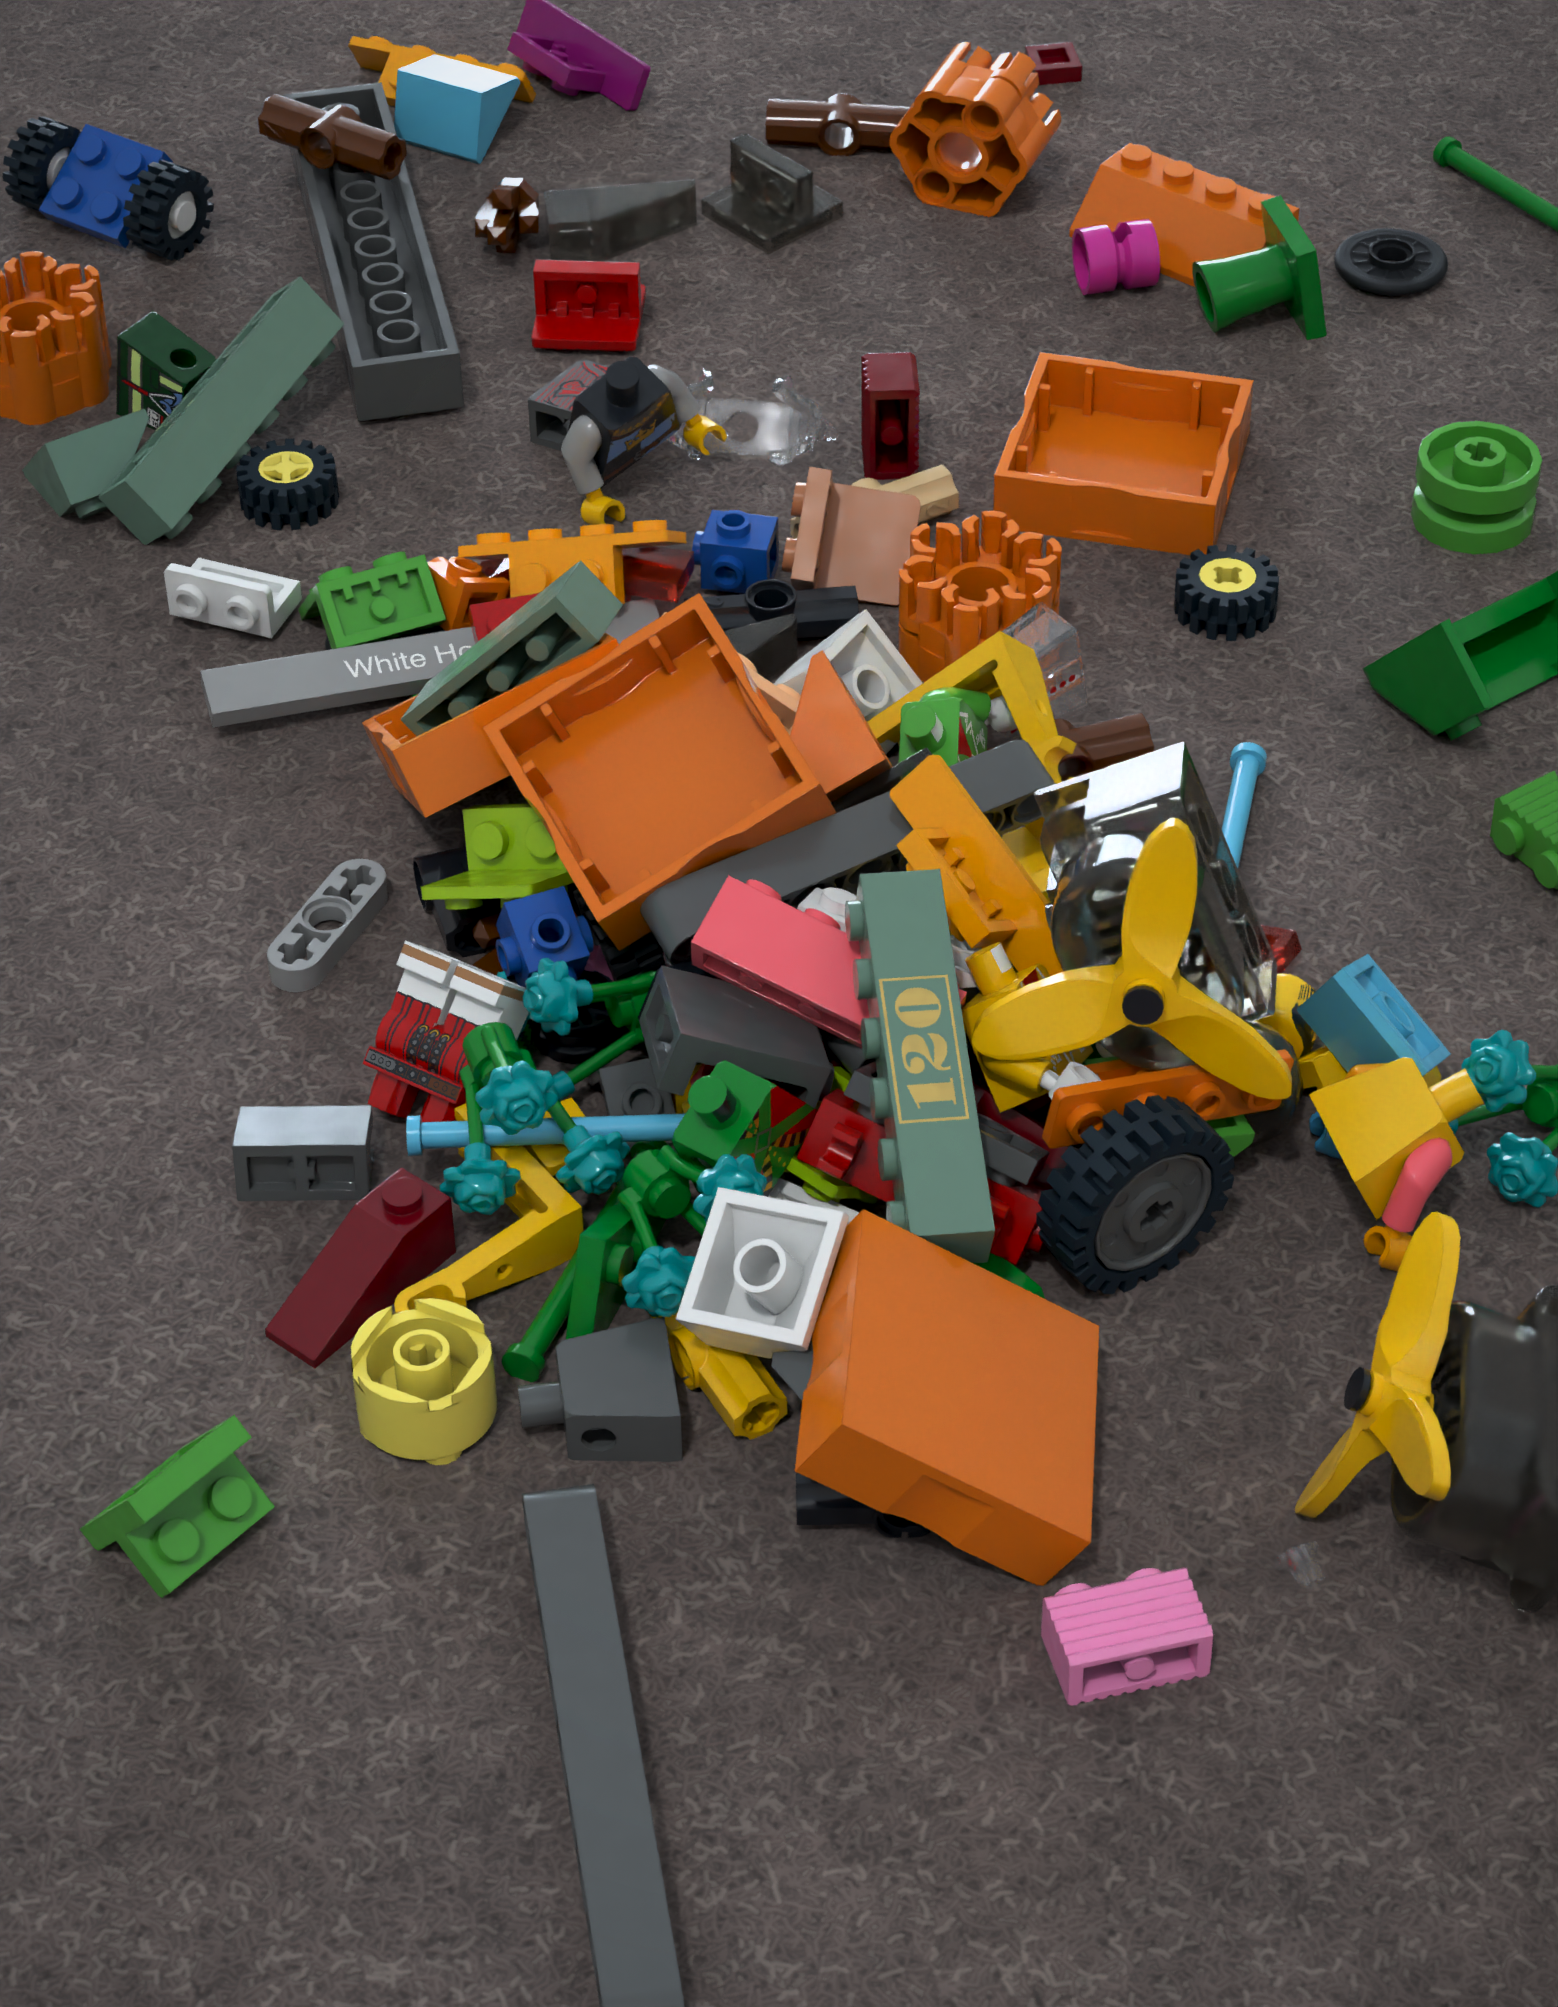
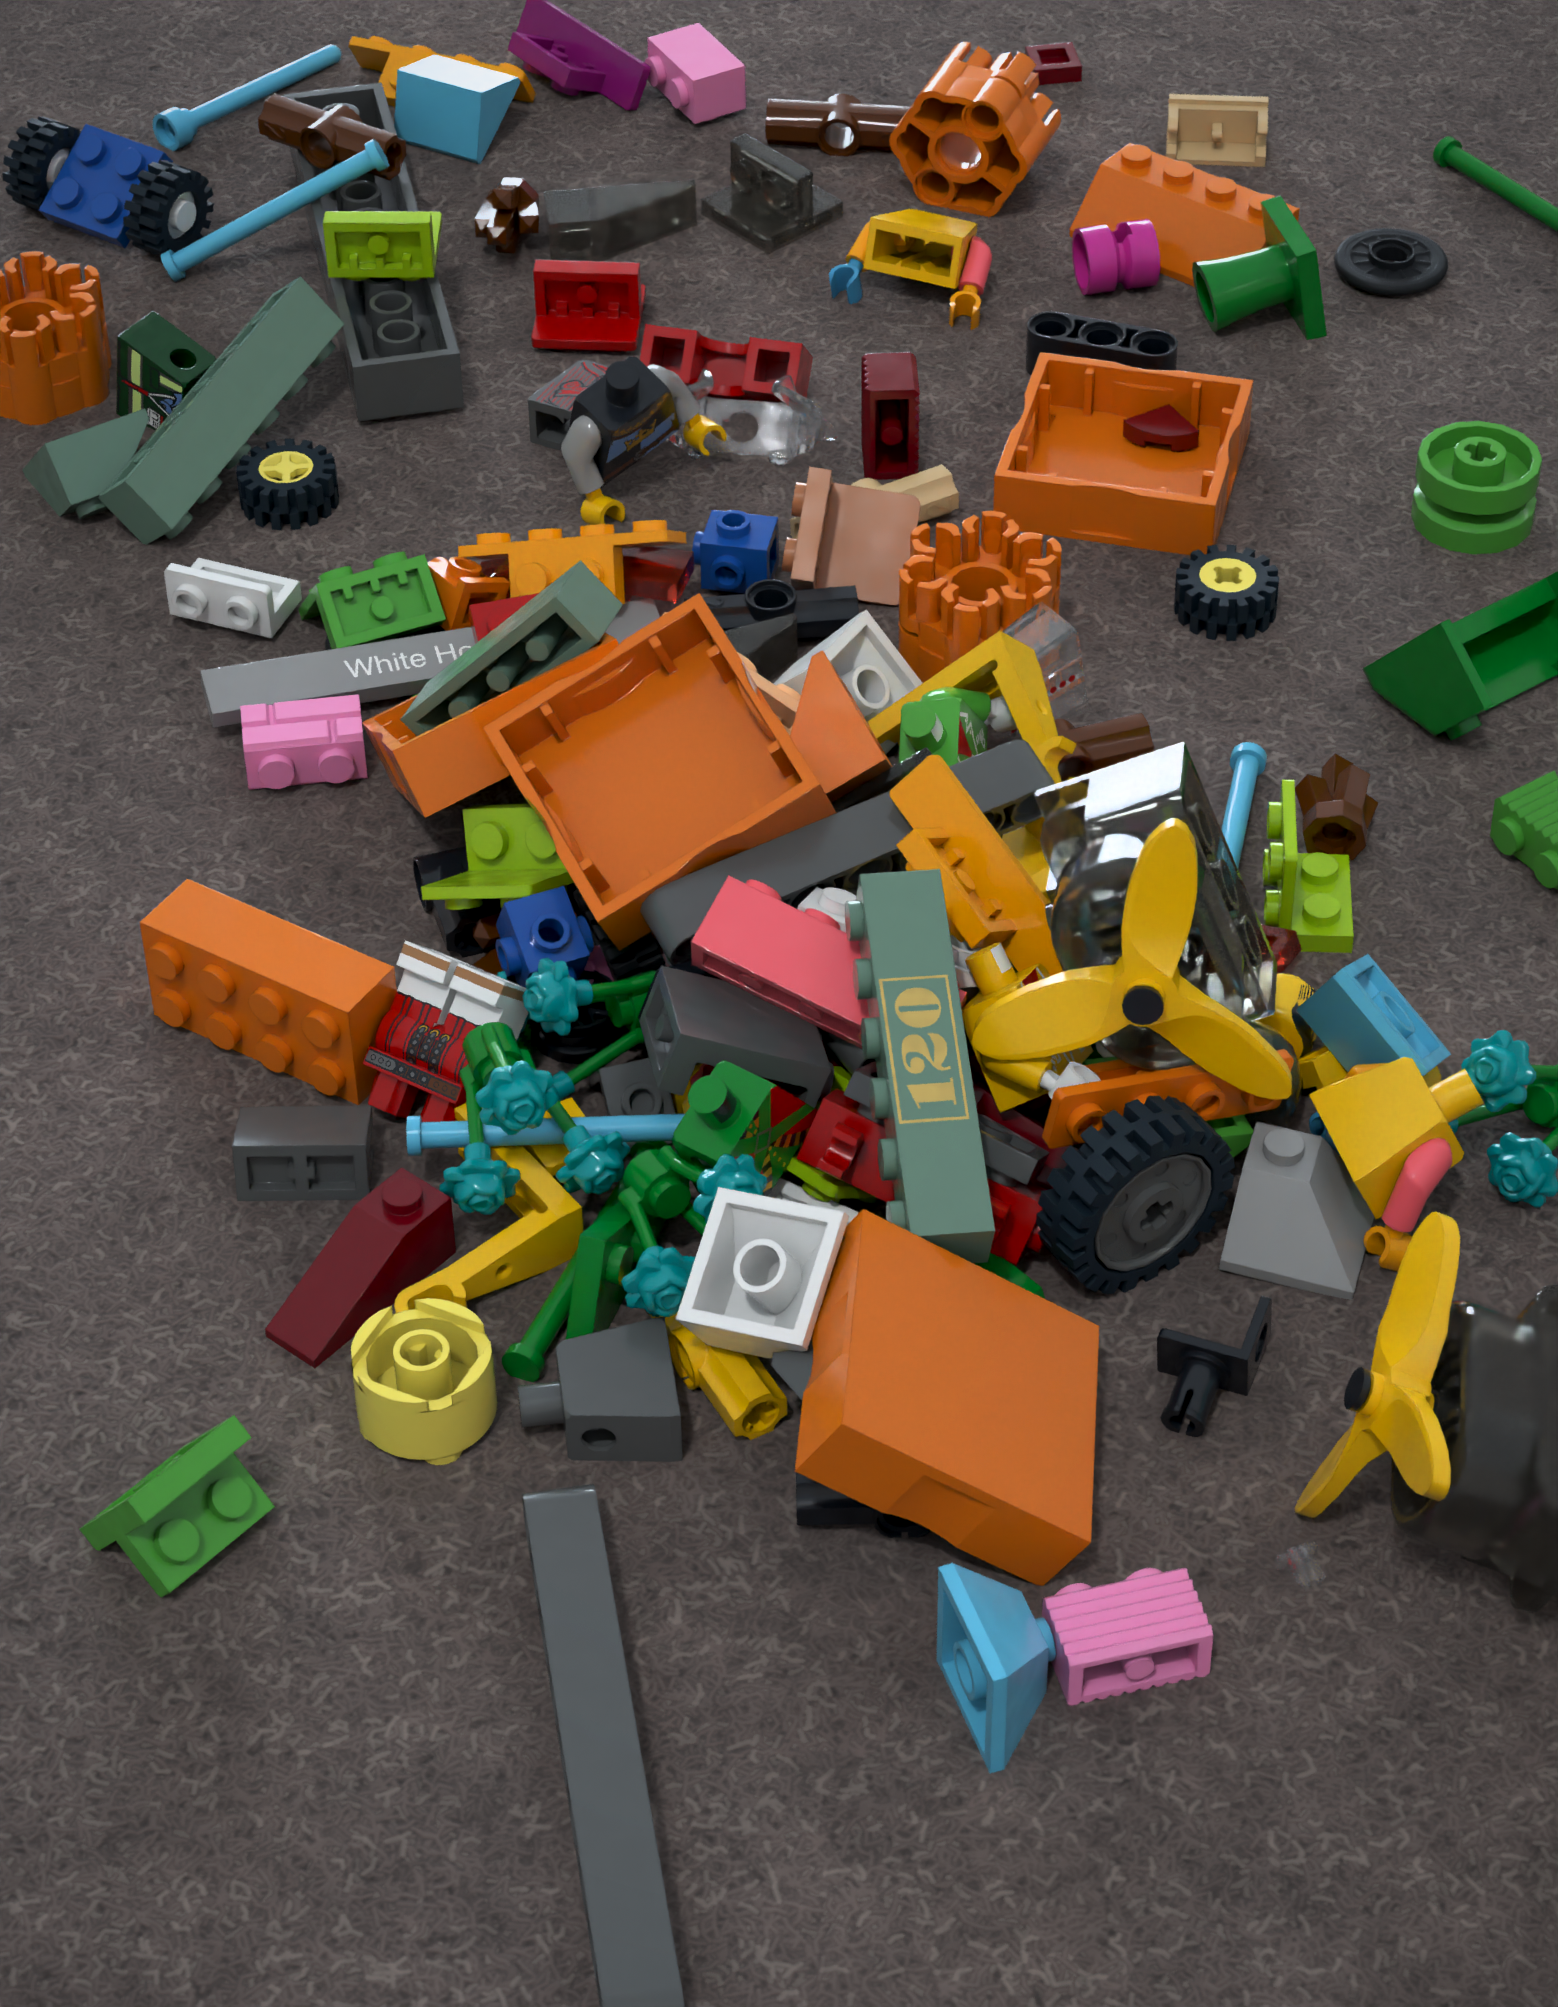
(177, 126): none -> medium azure piece
(266, 988): none -> orange brick
(274, 210): none -> medium azure bar
(303, 742): none -> bright pink brick
(327, 947): light grey beam -> none
(381, 244): none -> lime bracket
(696, 73): none -> bright pink brick
(736, 369): none -> red arch
(921, 249): none -> yellow torso
(991, 1658): none -> medium azure slope
(1099, 340): none -> black beam
(1161, 426): none -> dark red tile
(1209, 1366): none -> black bracket
(1217, 129): none -> tan hinge
(1297, 1215): none -> light grey slope
(1309, 888): none -> lime bracket
(1336, 808): none -> reddish brown rock

